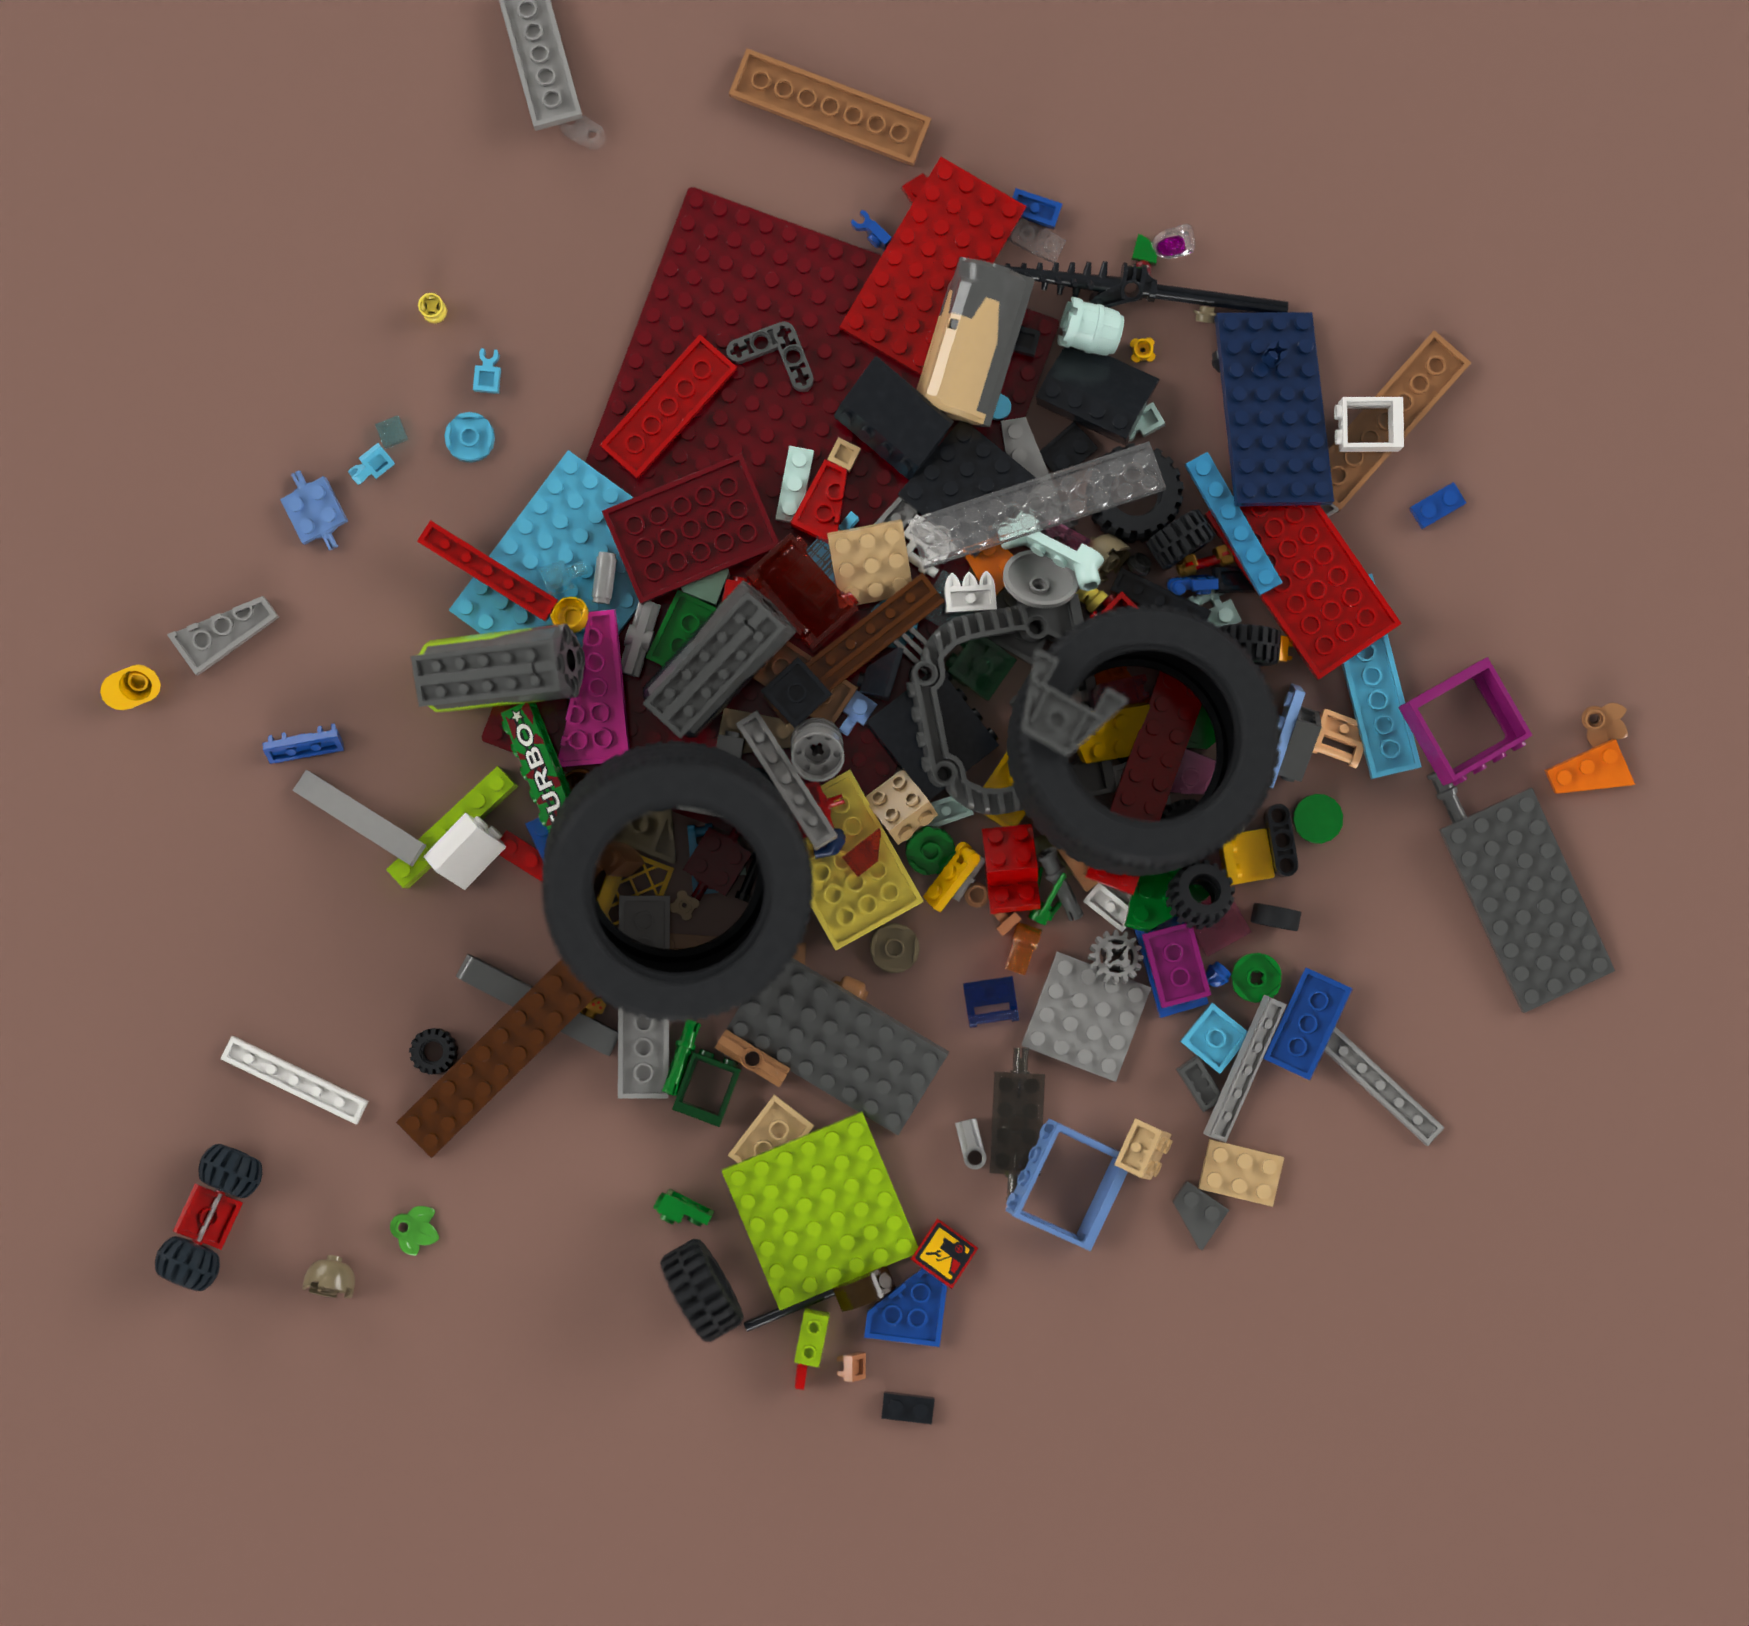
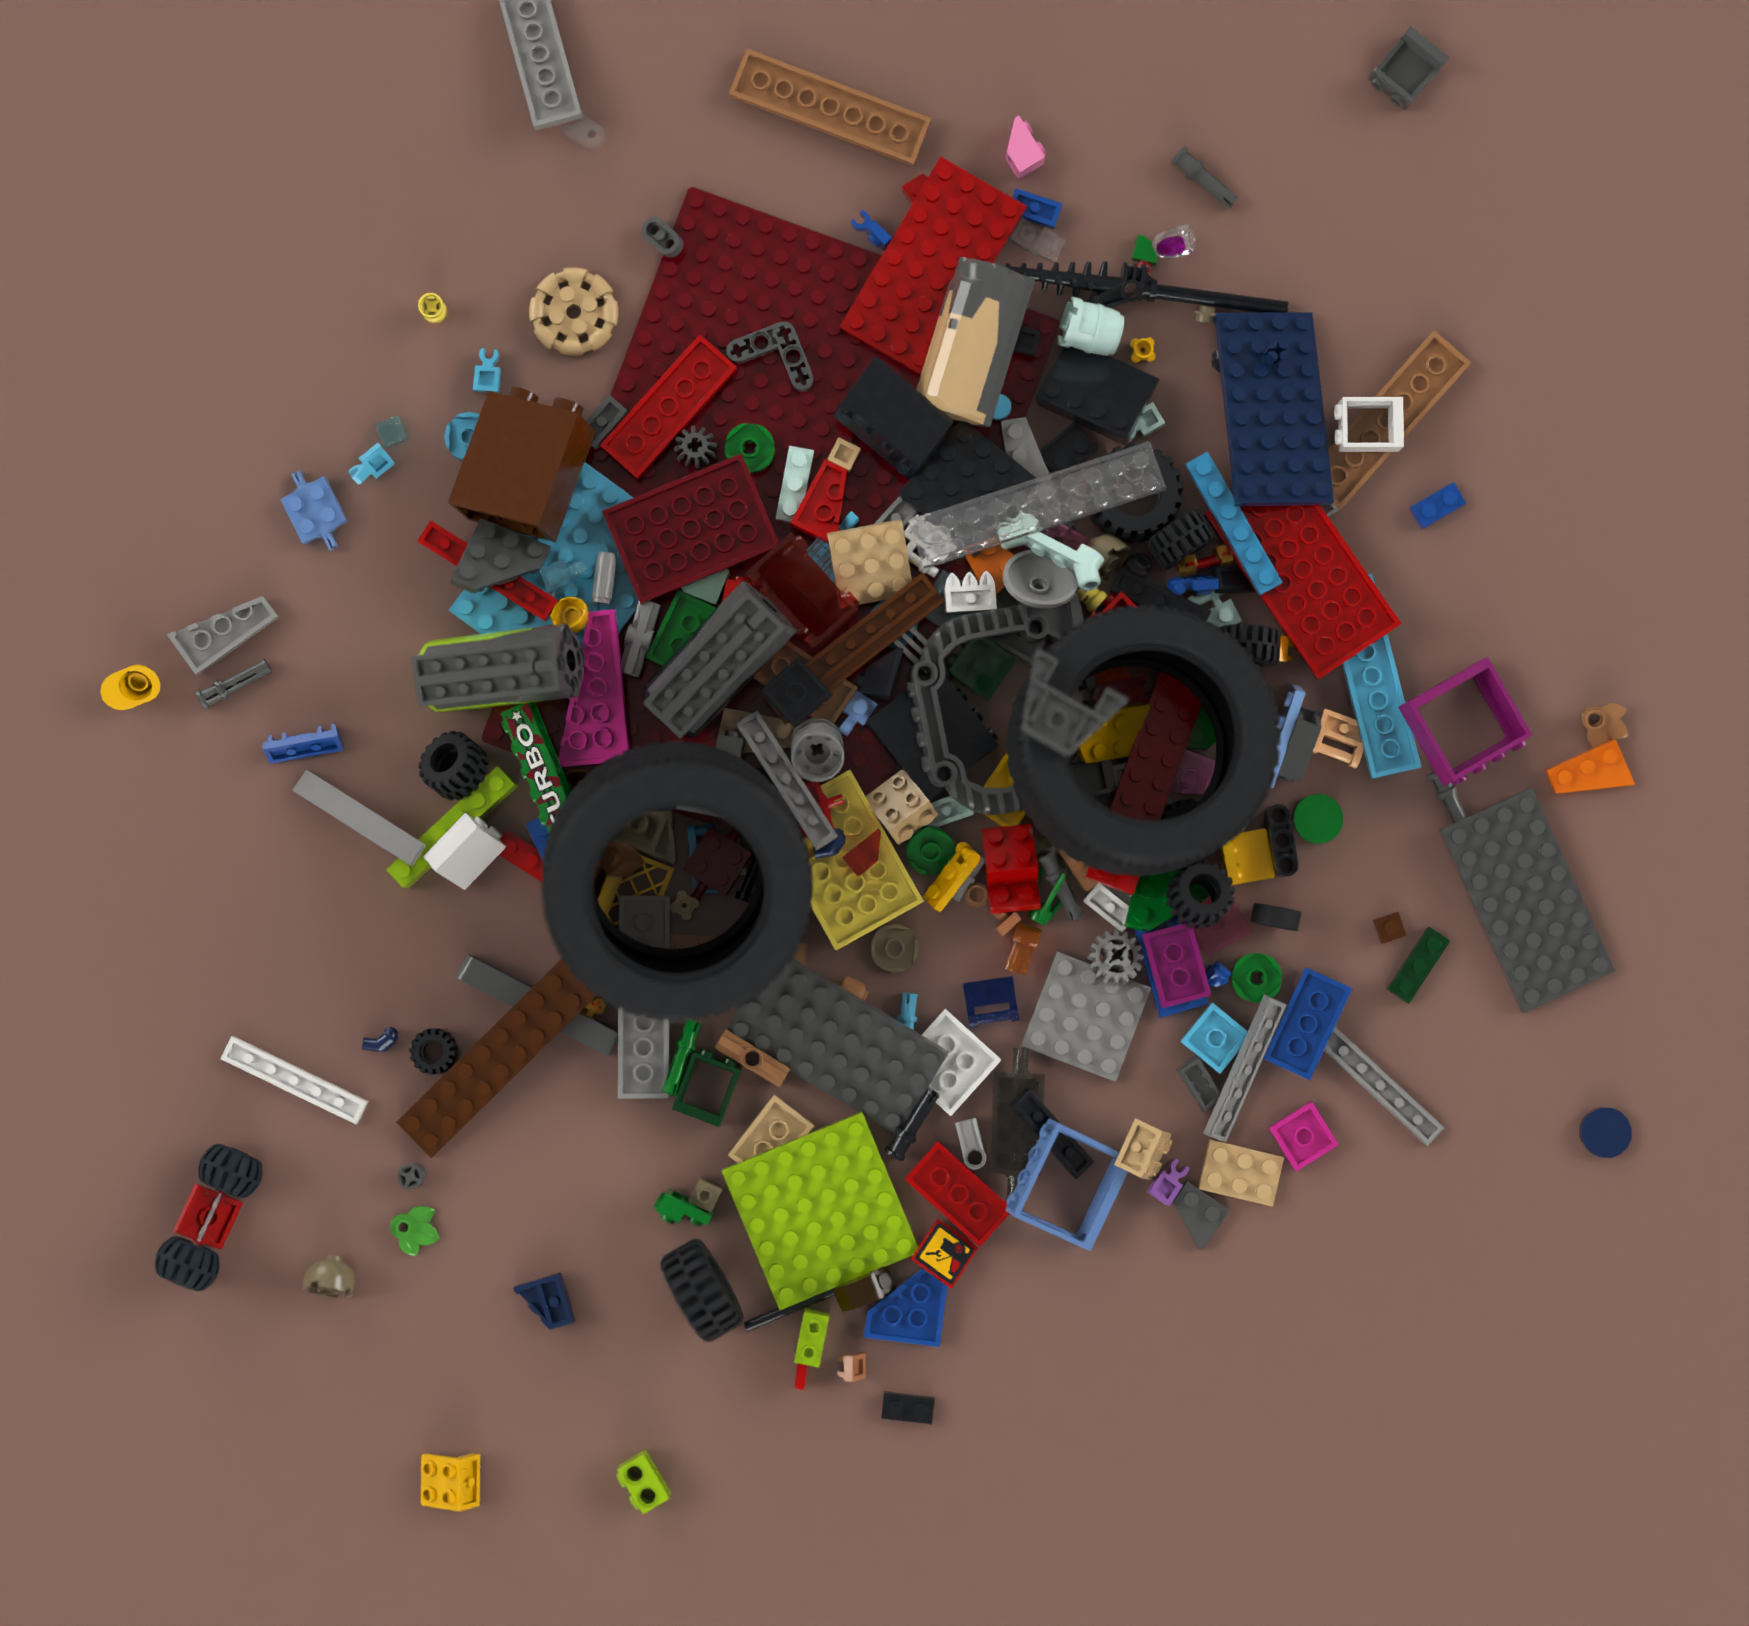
(223, 689): none -> dark grey pin
(383, 1043): none -> dark blue arm
(409, 1179): none -> dark grey wheel
(450, 1481): none -> yellow bracket
(453, 765): none -> black tyre
(497, 557): none -> dark grey plate
(523, 463): none -> reddish brown brick
(548, 1300): none -> dark blue wing
(570, 297): none -> tan plate
(605, 419): none -> dark grey plate
(649, 1479): none -> lime brick
(664, 237): none -> dark grey plate
(703, 452): none -> dark grey gear
(706, 1194): none -> dark tan brick
(752, 434): none -> green plate
(907, 1133): none -> black pin
(908, 1009): none -> medium azure pin
(958, 1193): none -> red plate
(965, 1065): none -> white plate
(1023, 151): none -> bright pink slope
(1064, 1148): none -> black tile
(1166, 1185): none -> medium lavender plate
(1195, 170): none -> dark grey pin
(1303, 1136): none -> dark pink plate
(1389, 927): none -> reddish brown plate
(1408, 68): none -> dark grey panel
(1418, 965): none -> dark green plate
(1605, 1132): none -> dark blue tile

